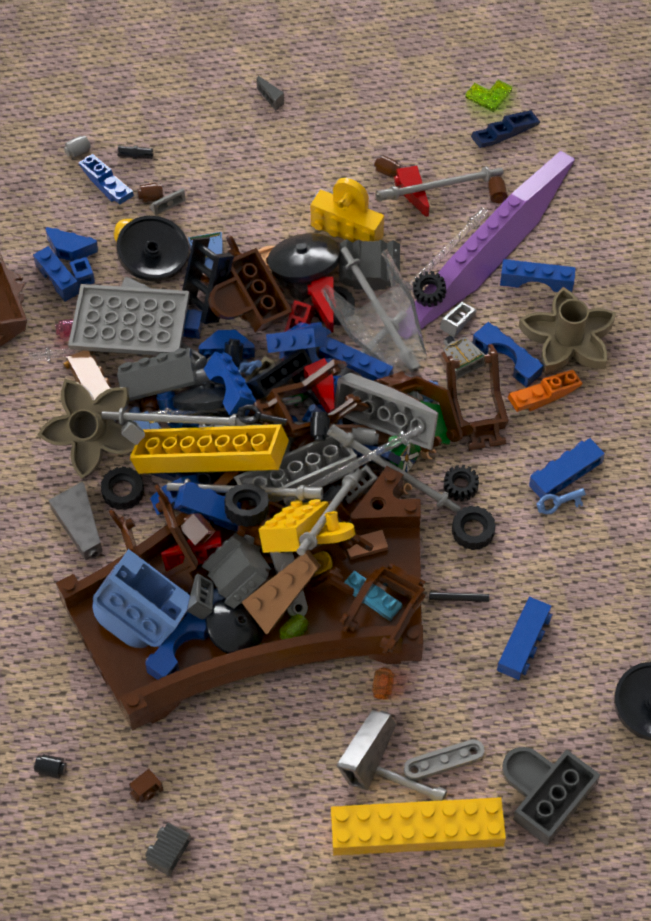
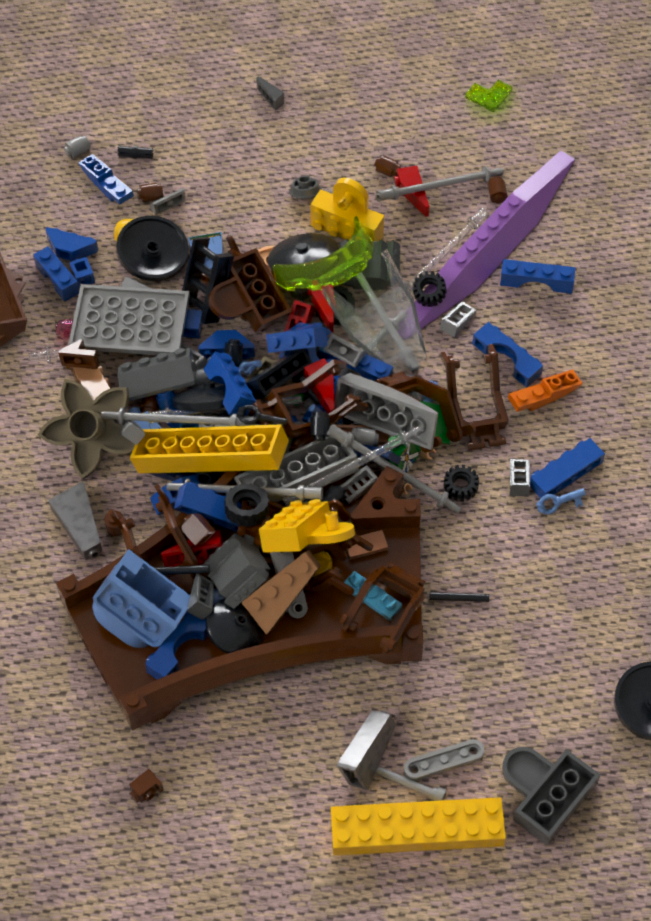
(50, 766): black brick -> none
(77, 356): none -> reddish brown slope
(111, 527): none -> reddish brown brick
(122, 474): black tyre -> none
(168, 848): dark grey brick -> none
(183, 569): none -> black bar
(294, 627): clear neon green brick -> none
(304, 188): none -> dark grey piece
(308, 539): light grey bar -> none
(332, 269): none -> clear neon green windscreen
(344, 350): none -> light grey slope
(383, 683): clear orange brick -> none
(467, 353): light grey torso -> none
(478, 514): black tyre -> none
(505, 129): dark blue slope -> none
(519, 488): none -> dark grey slope
(524, 638): blue brick -> none
(569, 332): dark tan plant -> none

